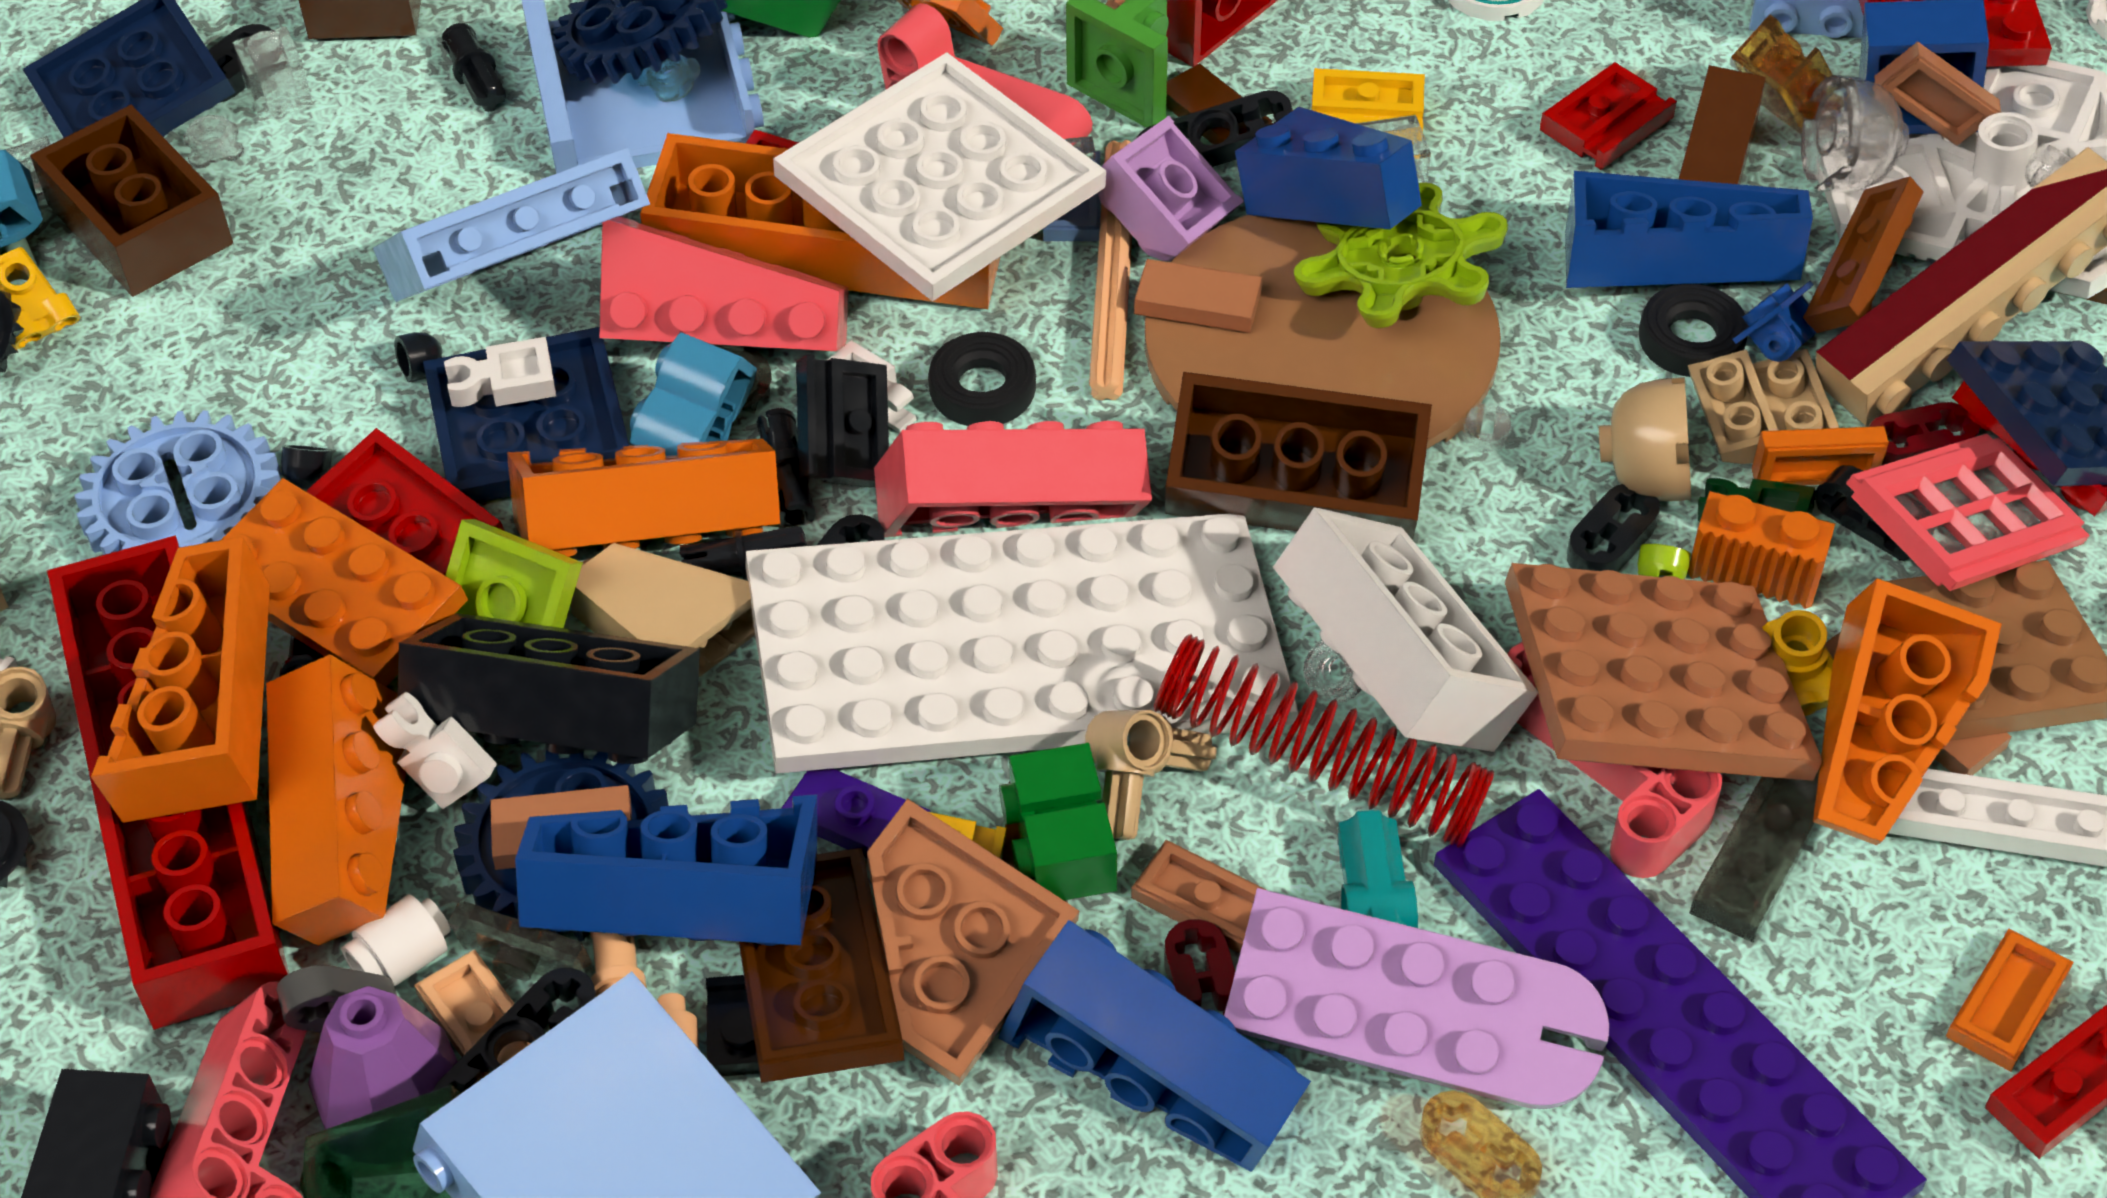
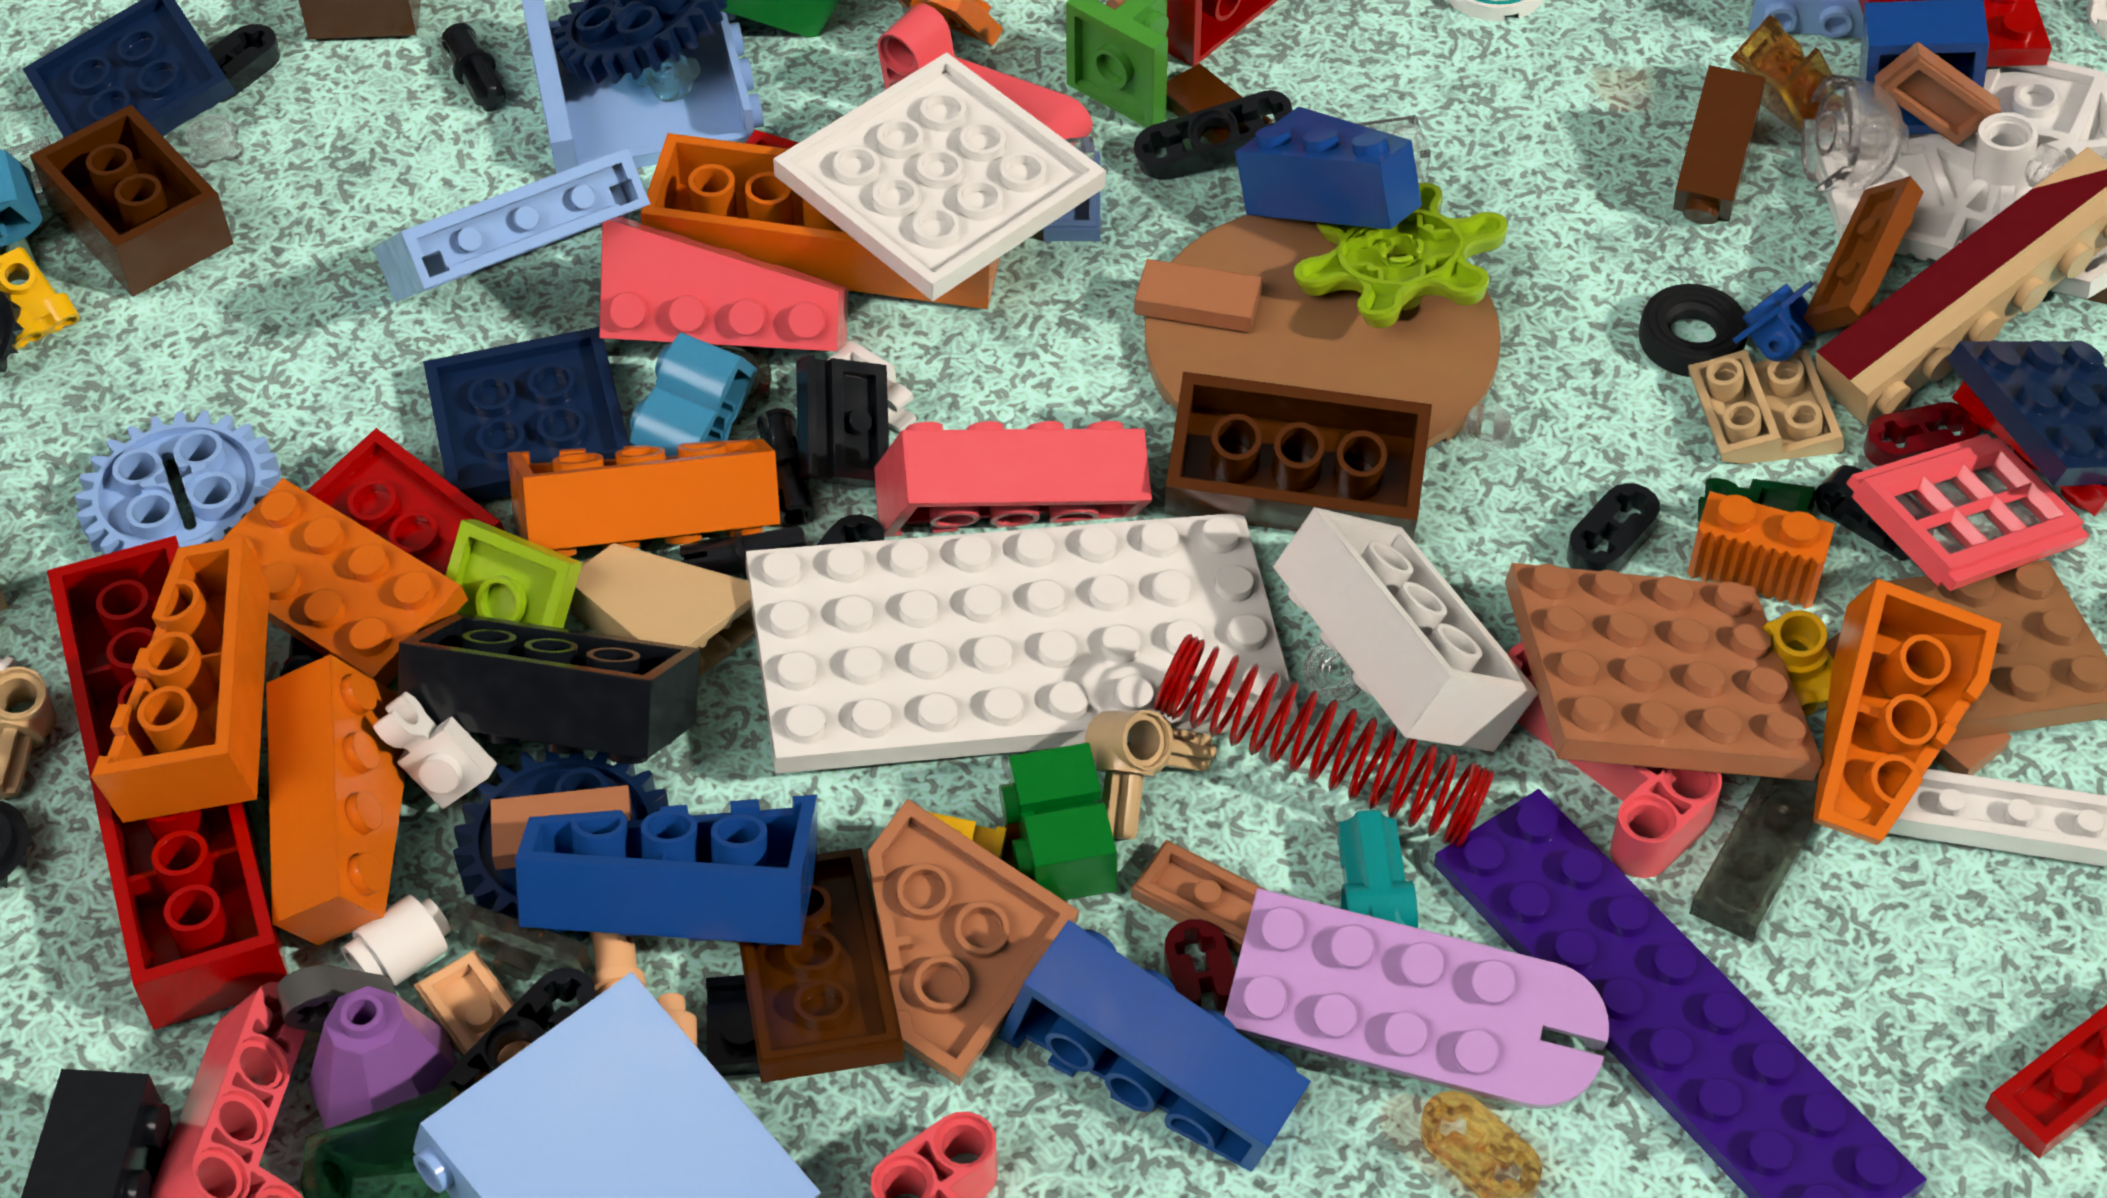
(273, 73): clear brick -> none
(305, 464): black hinge -> none
(412, 350): black hinge -> none
(511, 373): white plate -> none
(848, 808): dark purple plate -> none
(982, 350): black tyre -> none
(1110, 302): light nougat axle -> none
(1165, 191): lavender slope -> none
(1368, 95): yellow plate -> none
(1607, 115): red plate -> none
(1650, 440): tan cylinder -> none
(1664, 558): lime hinge -> none
(1682, 231): blue wedge -> none
(1813, 454): orange tile -> none
(2009, 999): orange tile -> none

